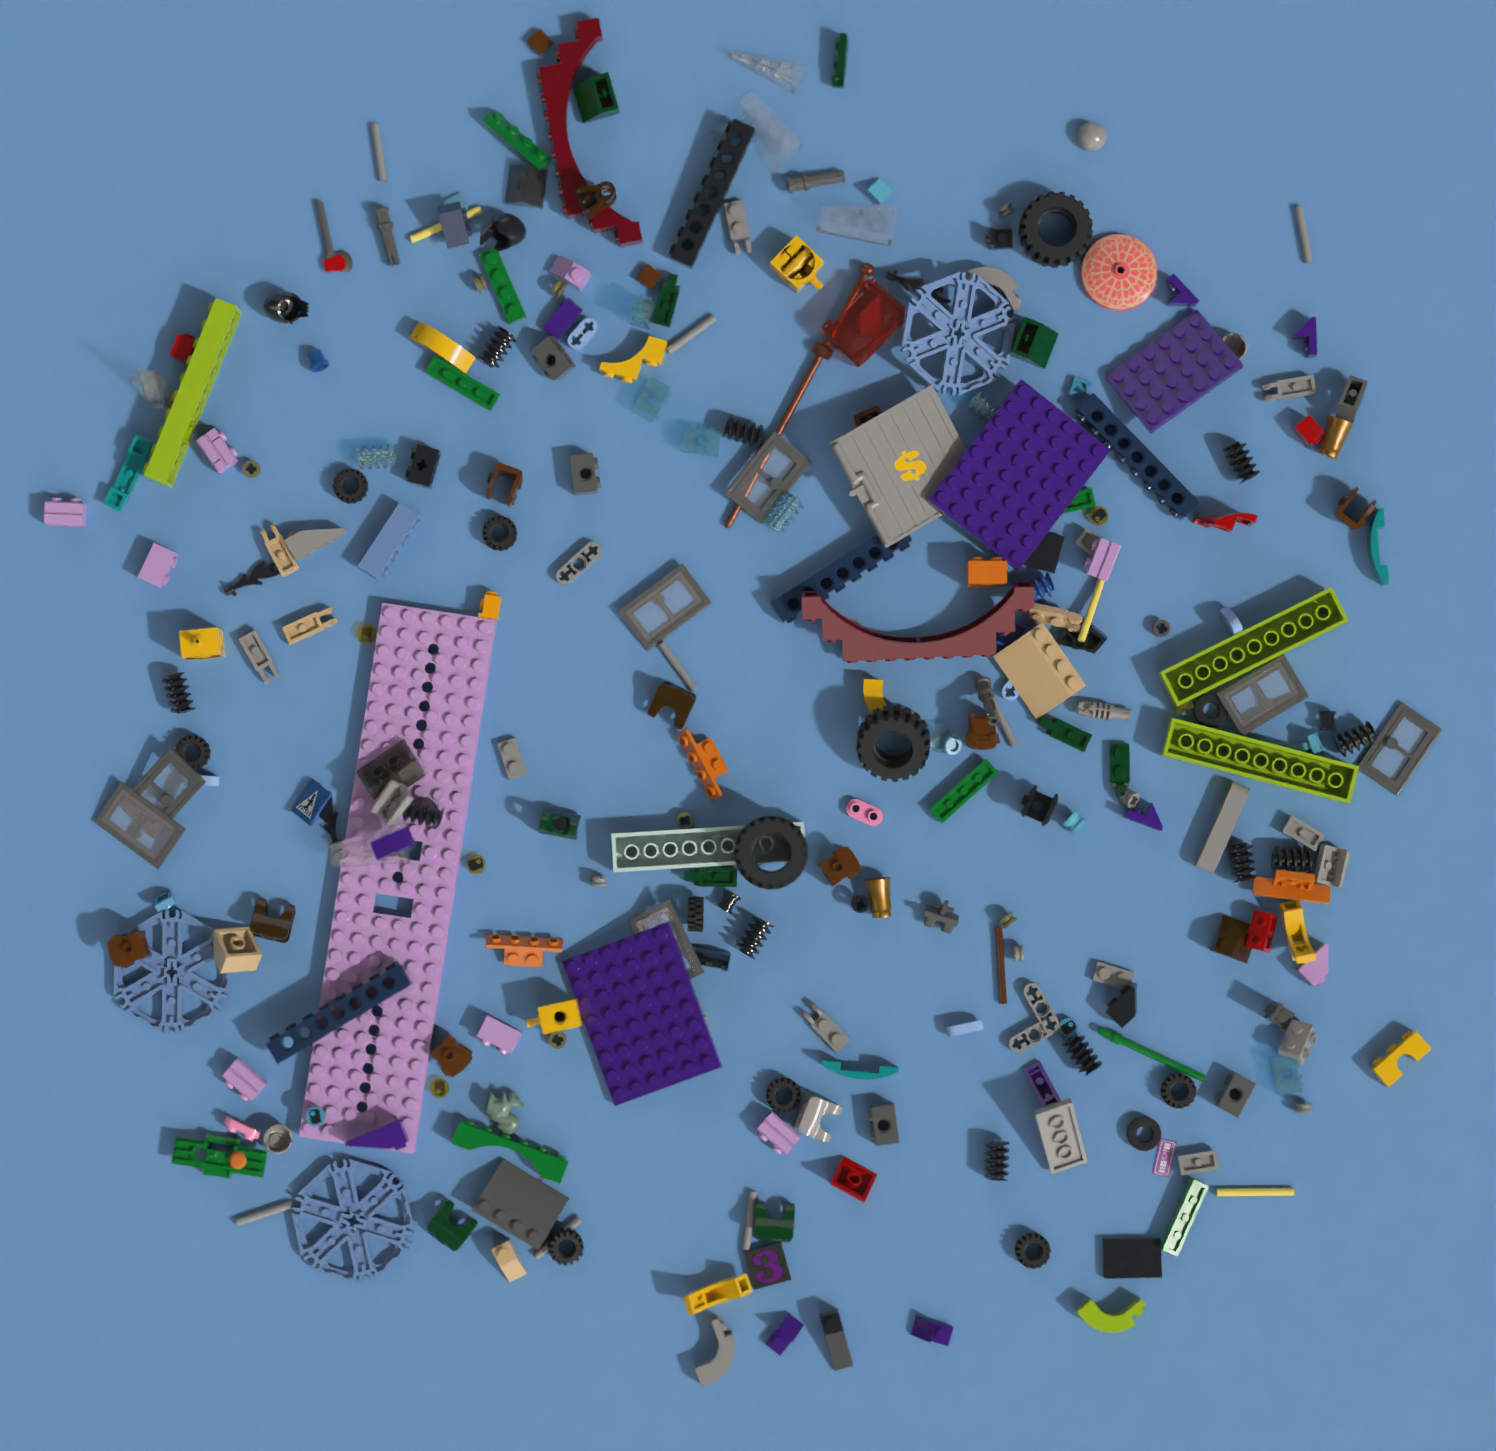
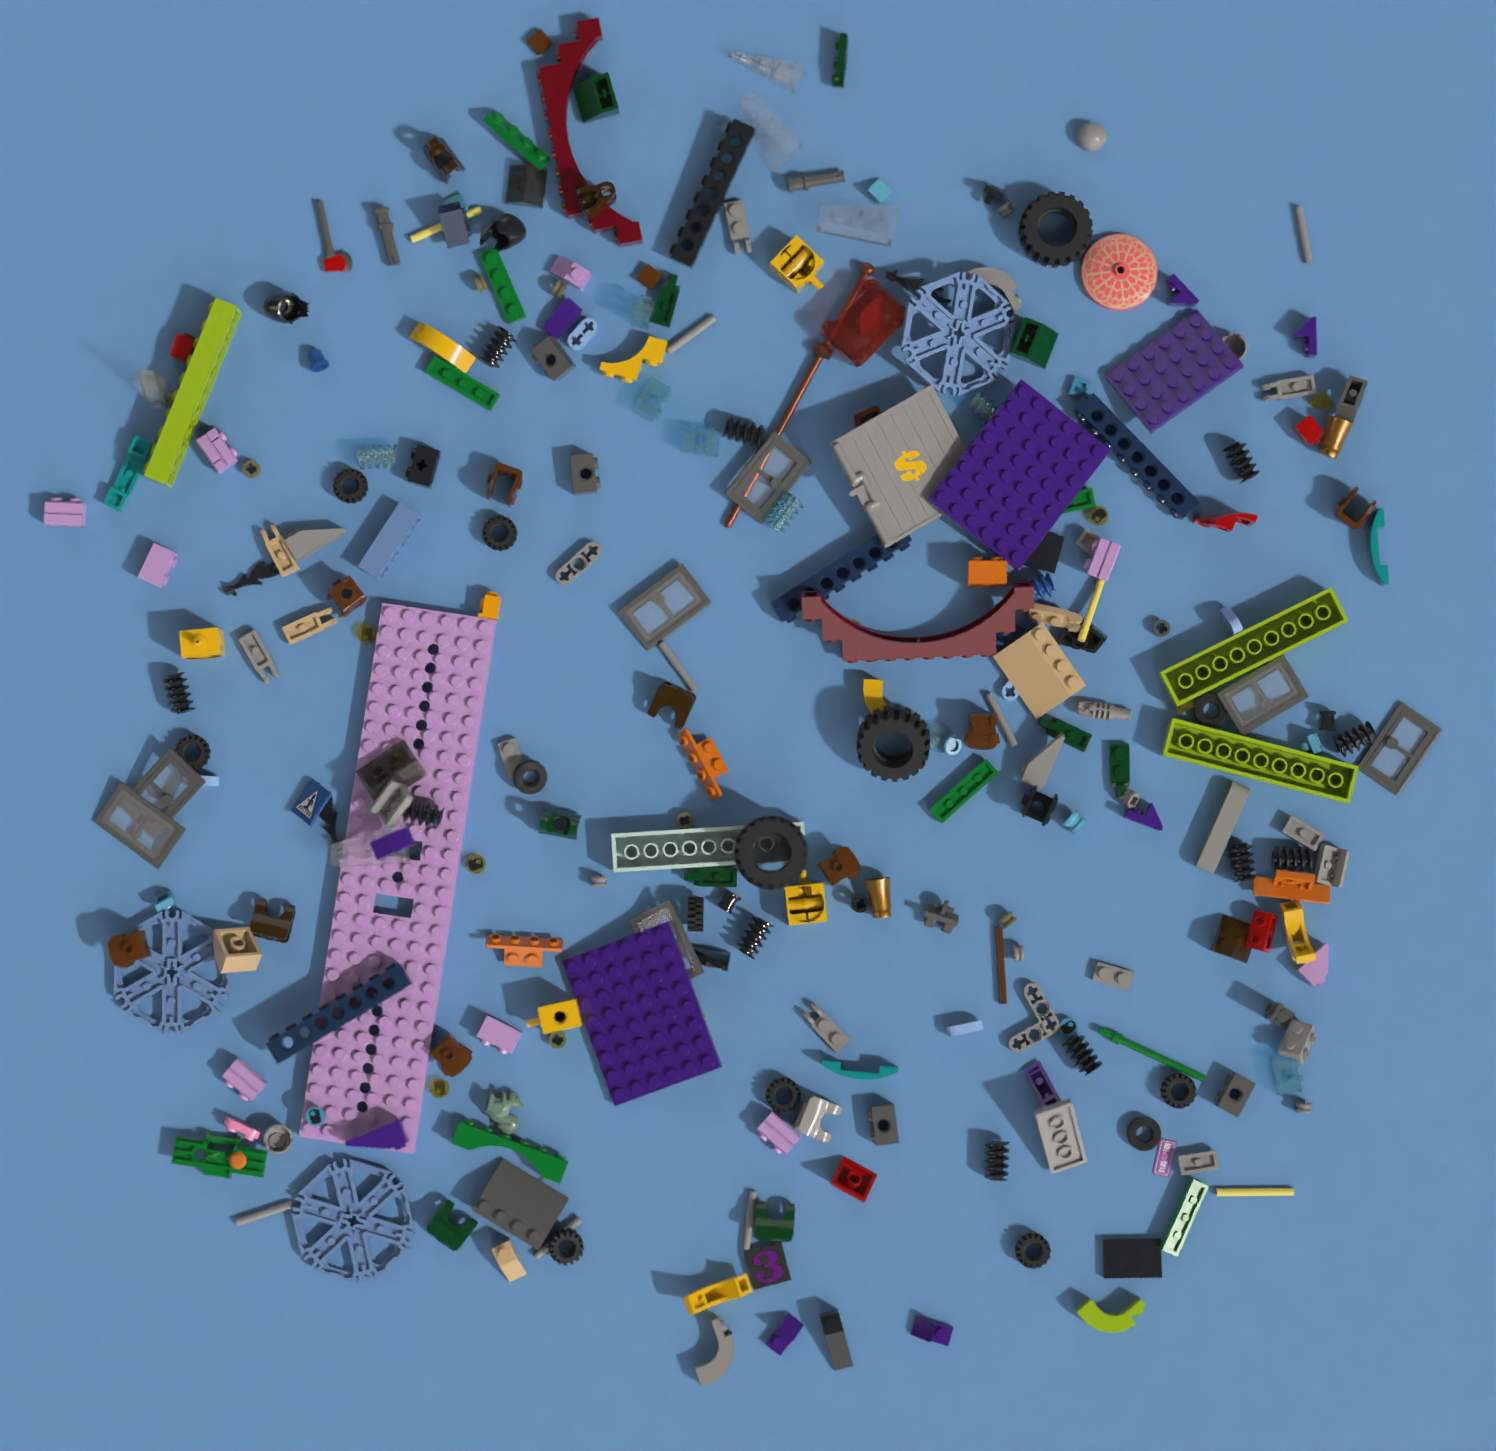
(346, 605): none -> reddish brown piece
(379, 152): light grey bar -> none
(442, 158): none -> dark brown piece
(521, 769): none -> black tyre
(805, 902): none -> yellow piece
(864, 812): bright pink plate -> none
(986, 696): dark grey pin -> none
(992, 192): none -> black tile
(999, 239): black bracket -> none
(1040, 764): none -> light grey slope
(1125, 1006): black slope -> none
(1321, 401): none -> clear yellow tile
(1386, 1067): yellow arch -> none

